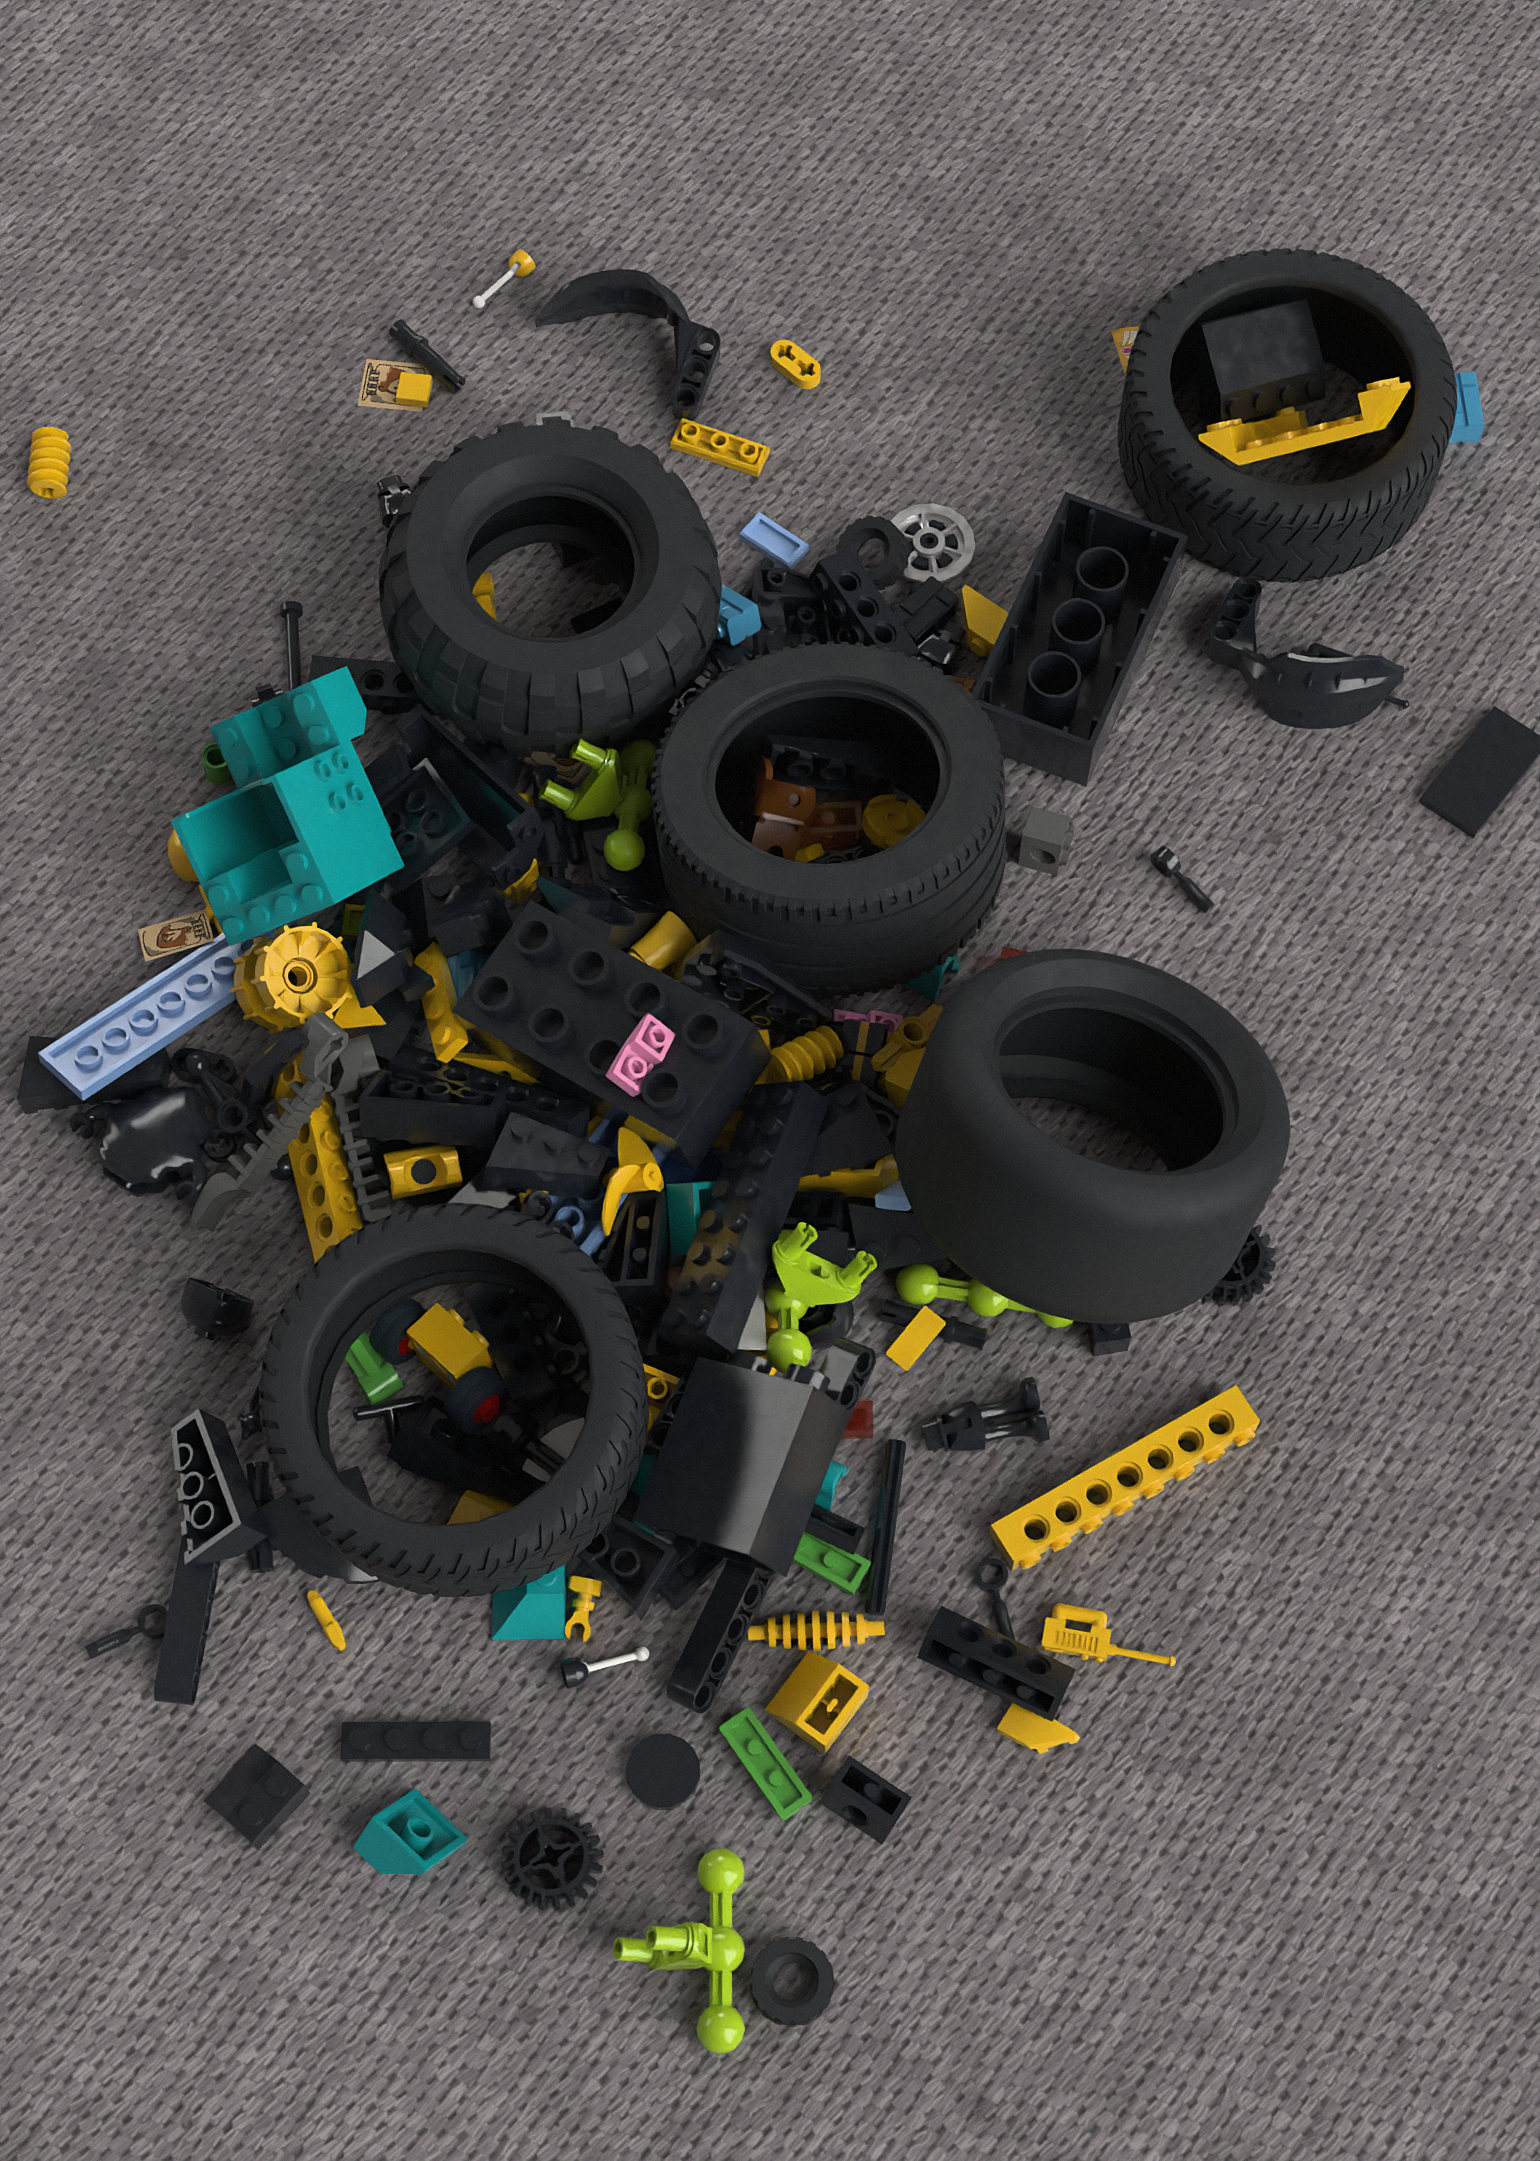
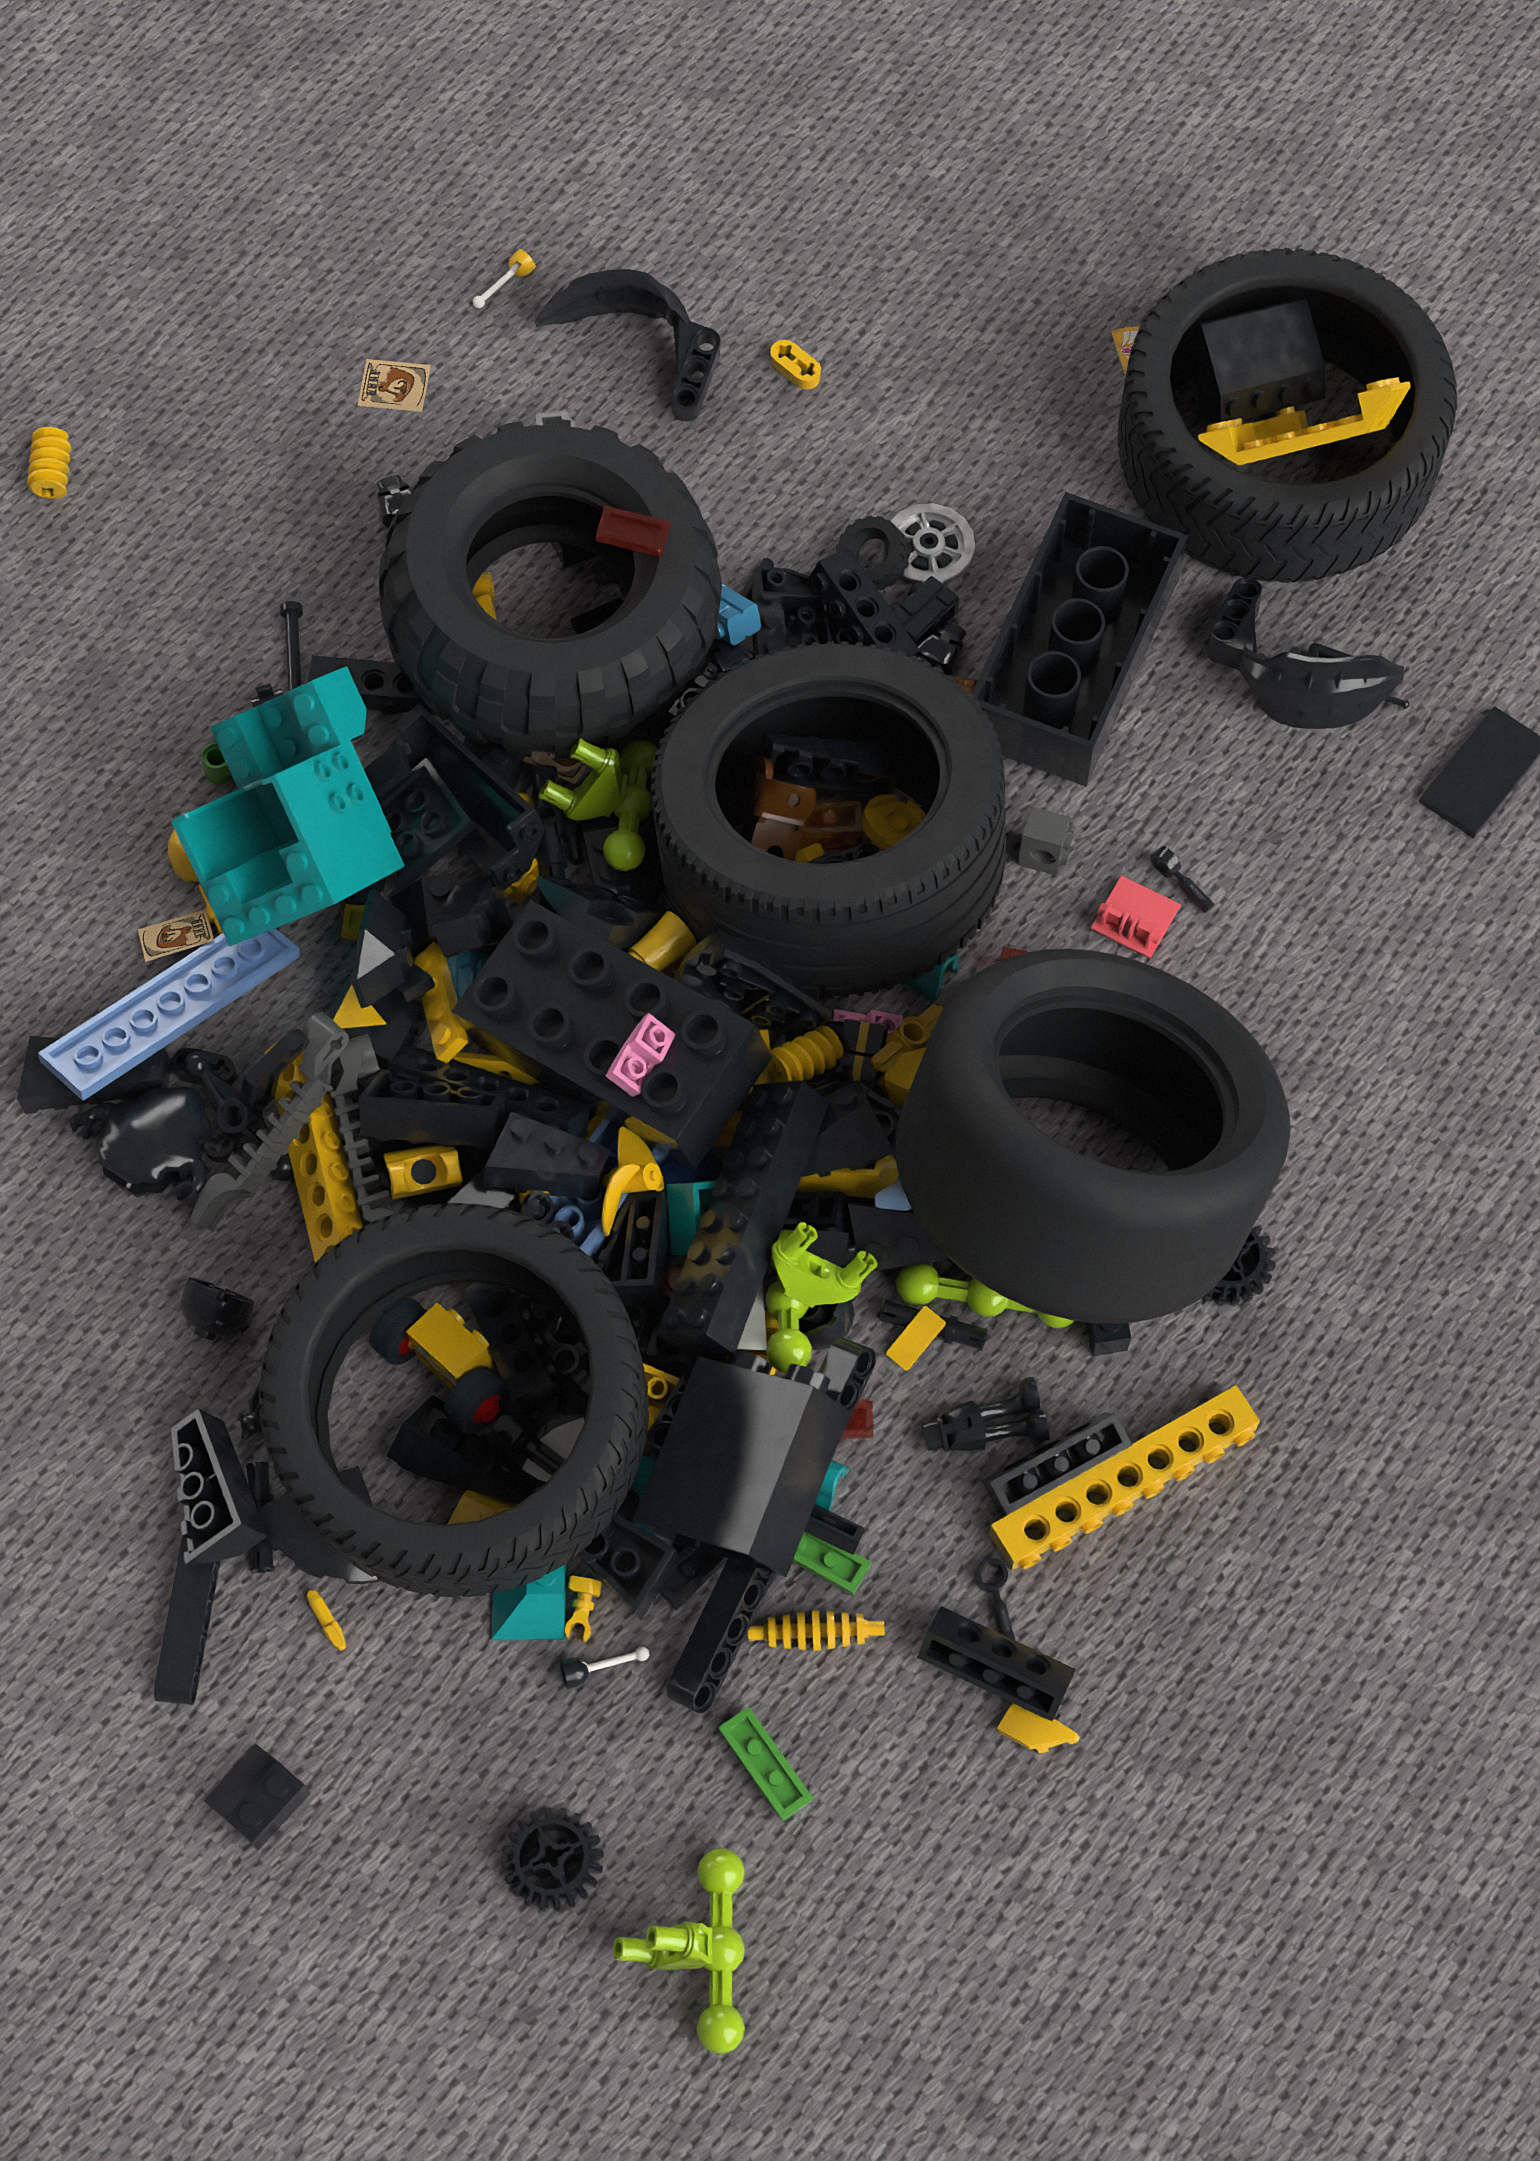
(124, 1635): black piece -> none
(320, 969): yellow piece -> none
(374, 1374): bright green piece -> none
(389, 1411): black piece -> none
(408, 1837): teal slope -> none
(414, 389): yellow tile -> none
(415, 1741): black plate -> none
(418, 348): black pin -> none
(633, 531): none -> clear red tile
(663, 1771): black tile -> none
(719, 447): yellow tile -> none
(774, 541): light blue tile -> none
(818, 1700): yellow slope -> none
(820, 1992): black tyre -> none
(865, 1799): black brick -> none
(885, 1527): black axle -> none
(981, 621): yellow slope -> none
(1056, 1463): none -> black brick
(1085, 1644): yellow piece -> none
(1135, 917): none -> coral hinge
(1469, 415): dark azure brick -> none

